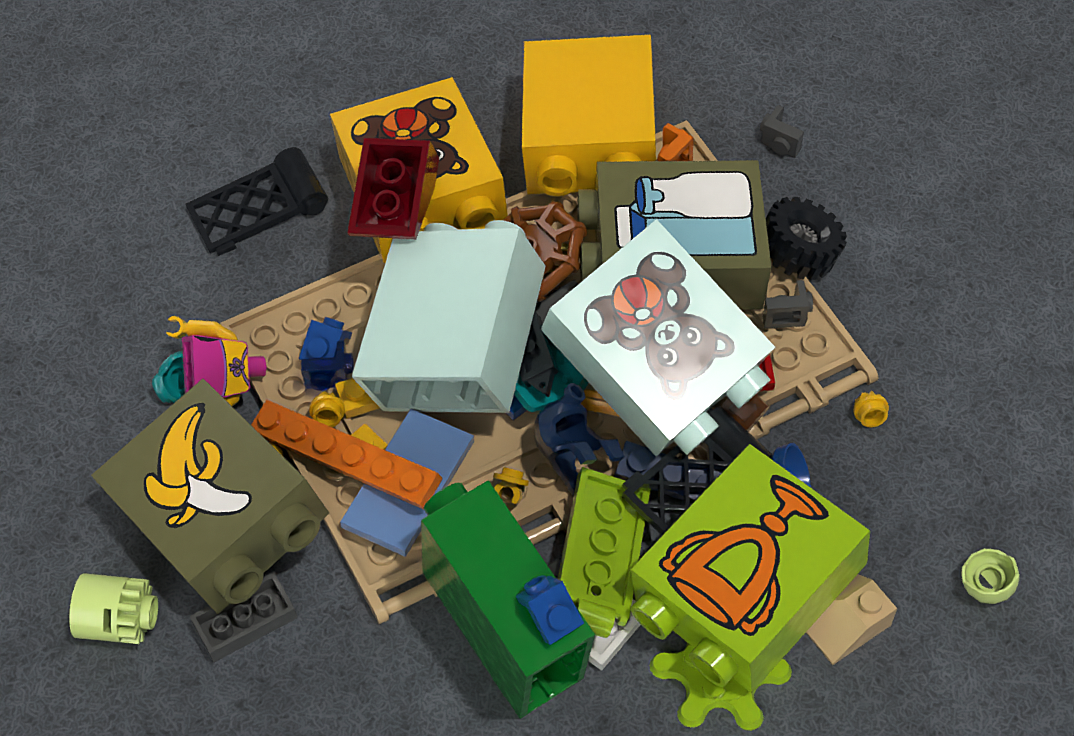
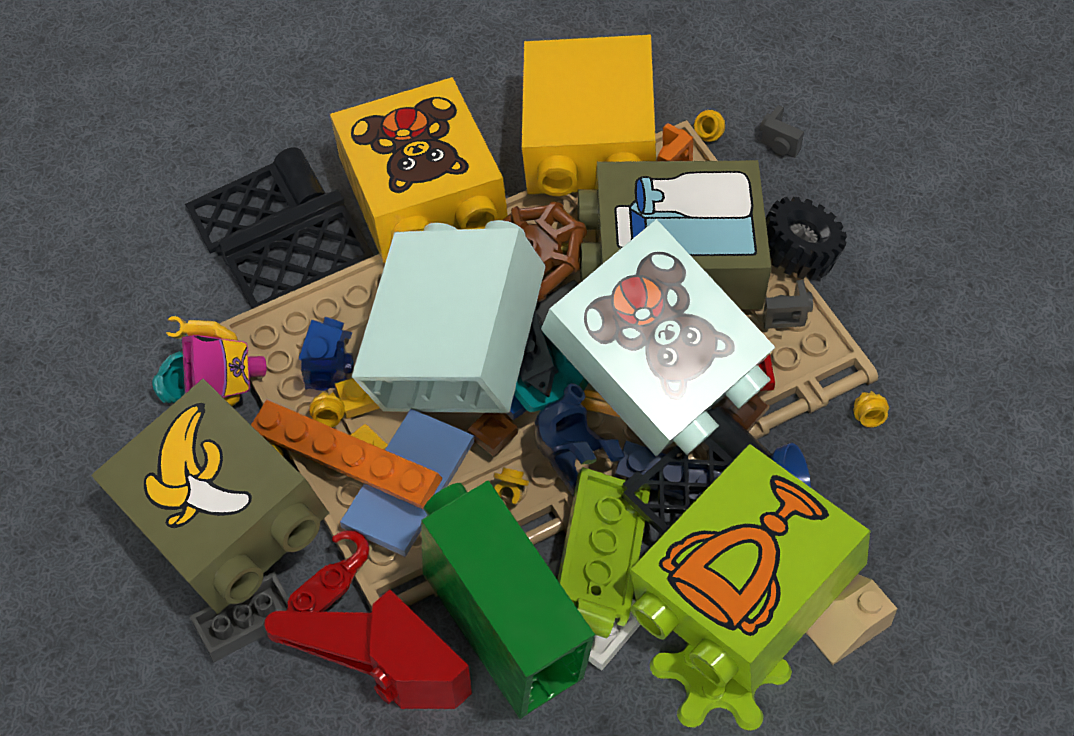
(112, 608): yellowish green gear -> none
(289, 226): none -> black fence
(388, 644): none -> red slope
(393, 188): dark red slope -> none
(493, 432): none -> reddish brown plate
(550, 607): blue bracket -> none
(709, 125): none -> yellow plate
(997, 569): yellowish green hair -> none

